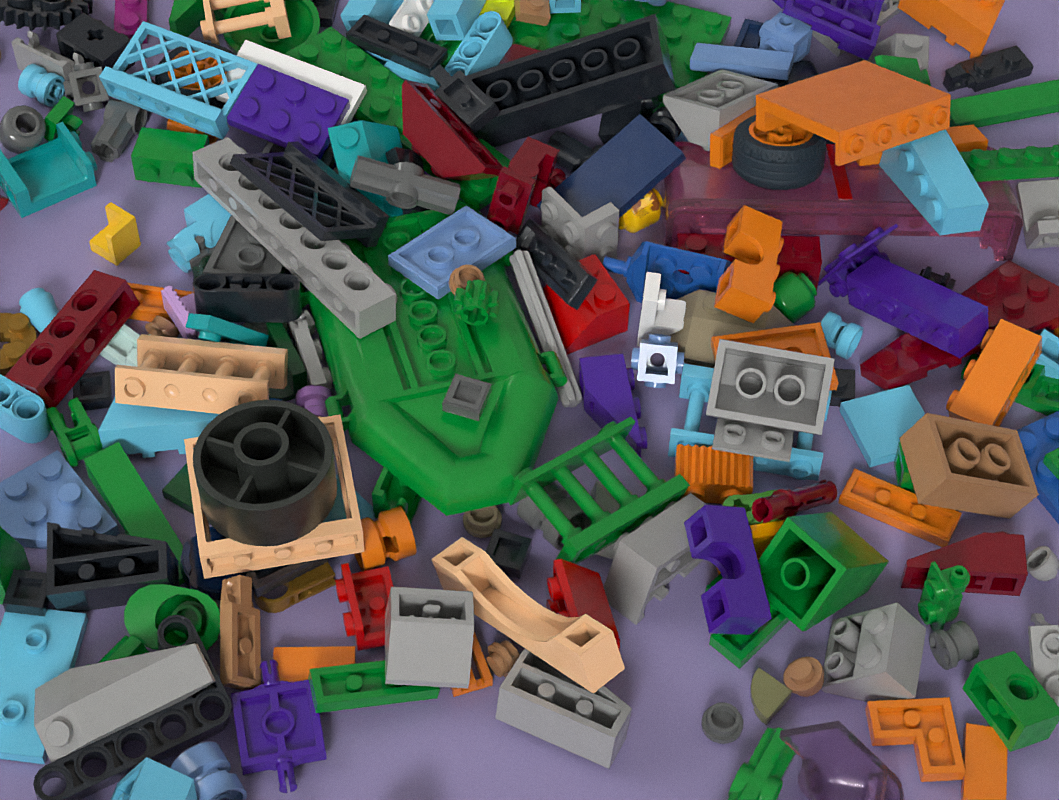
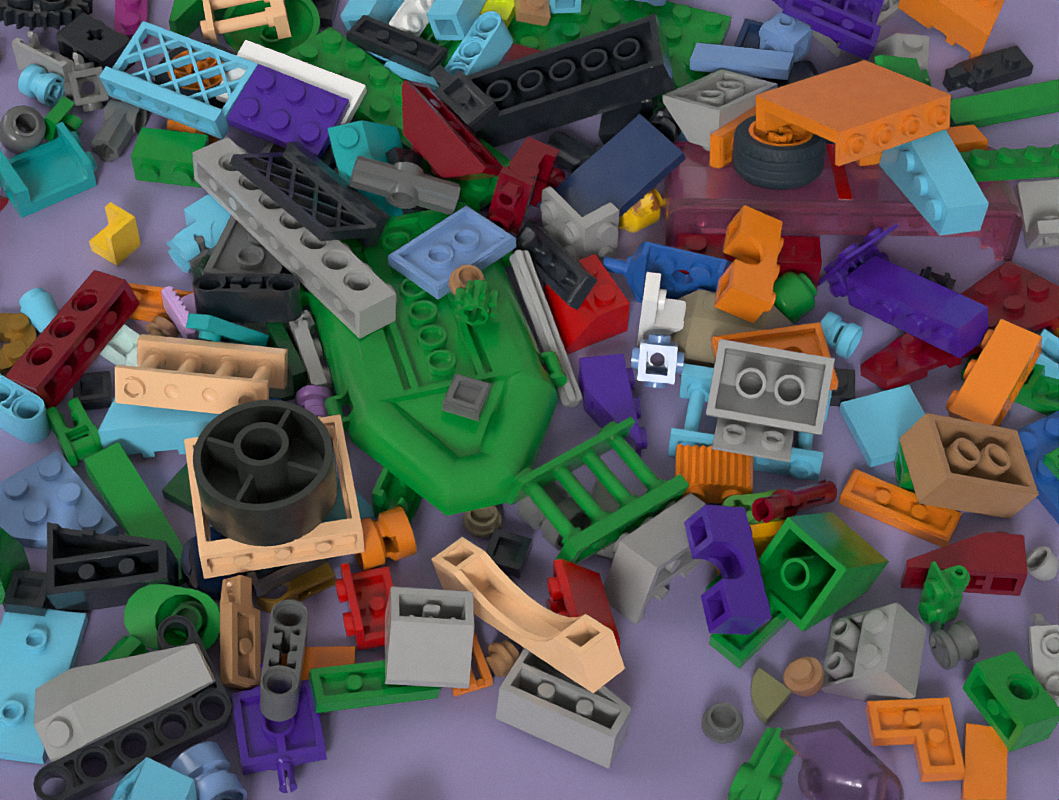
(288, 636): none -> dark grey beam

